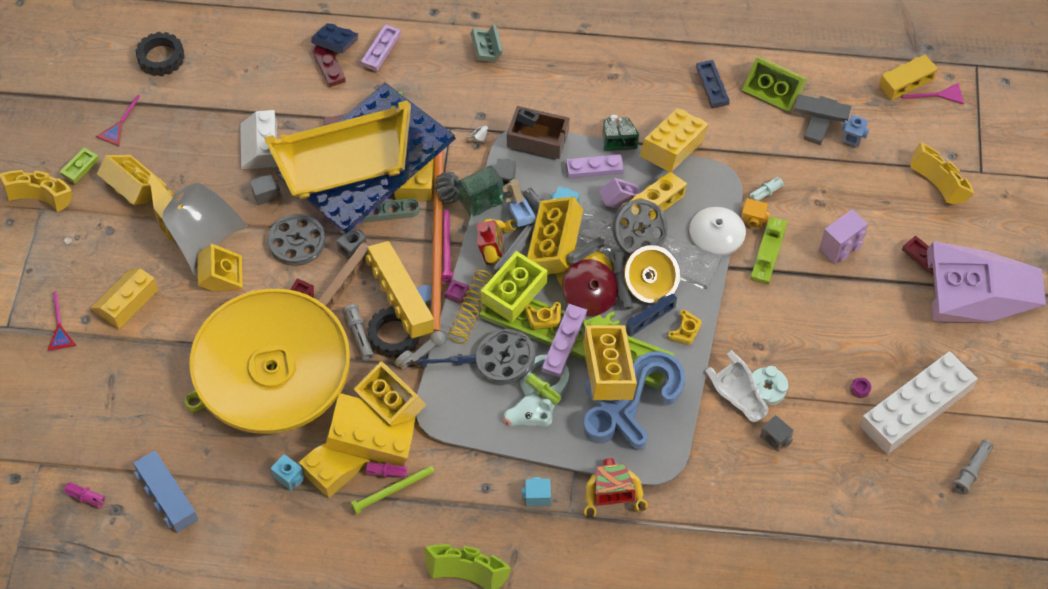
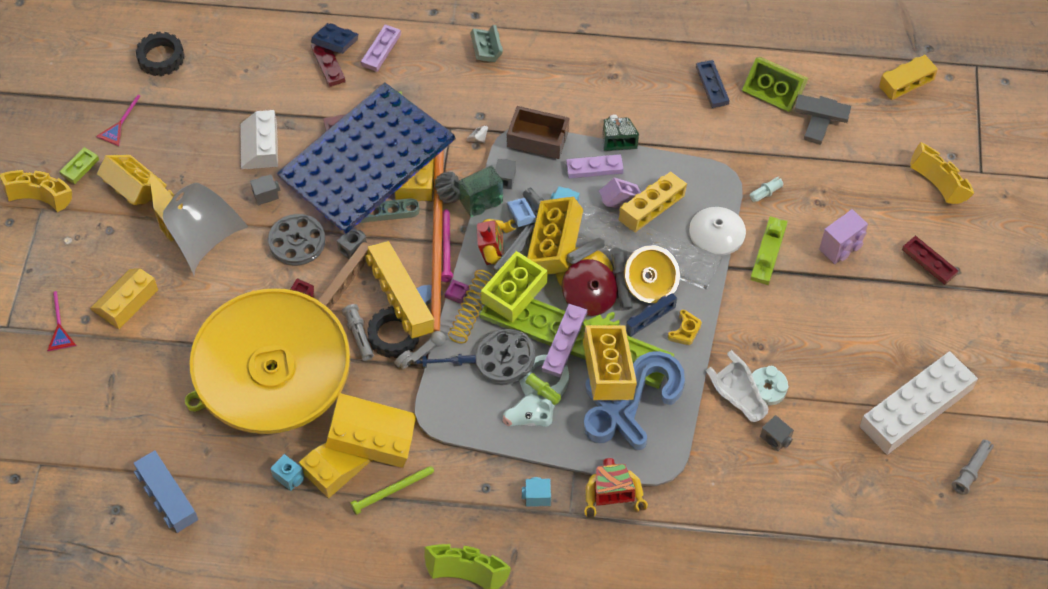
(84, 494): dark pink axle -> none
(219, 269): yellow slope -> none
(343, 151): yellow windscreen -> none
(386, 470): dark pink axle -> none
(389, 395): yellow slope -> none
(514, 188): tan tile -> none
(527, 117): black plate -> none
(544, 317): yellow piece -> none
(634, 221): dark grey wedge -> none
(674, 140): yellow brick -> none
(755, 213): light orange brick -> none
(855, 130): medium blue brick -> none
(861, 387): magenta tile -> none
(951, 93): dark pink piece -> none
(981, 285): lavender wedge -> none

